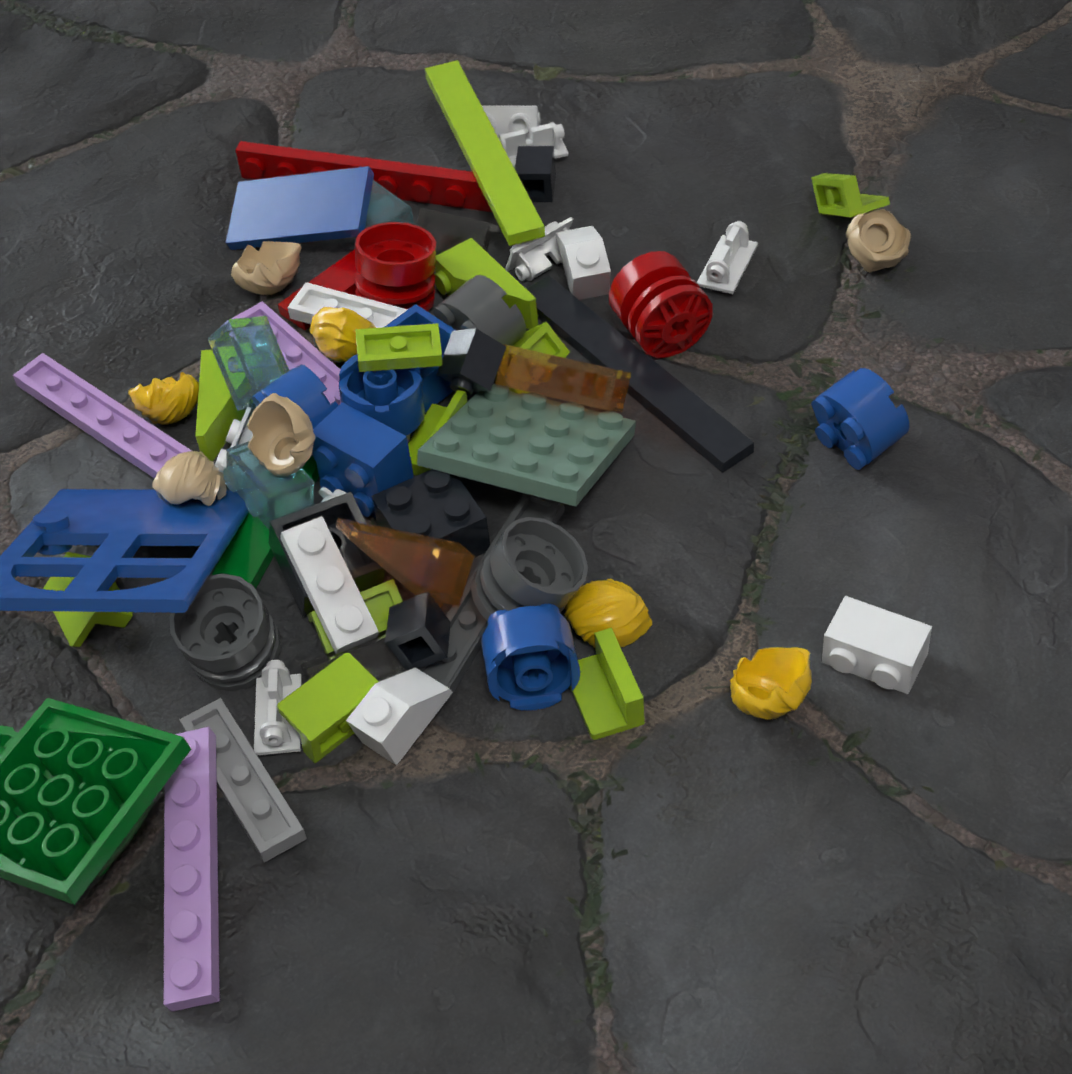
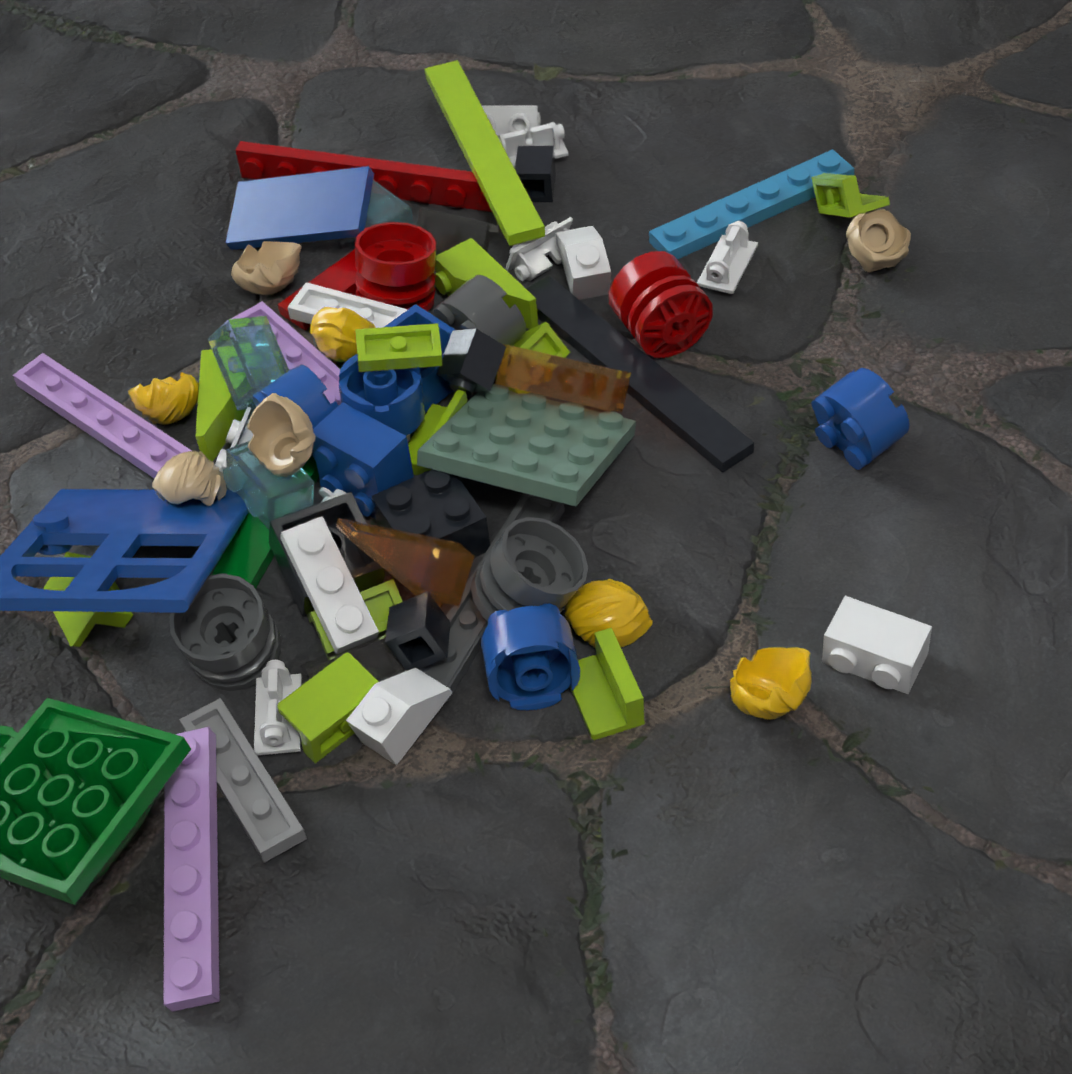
(747, 205): none -> dark azure plate

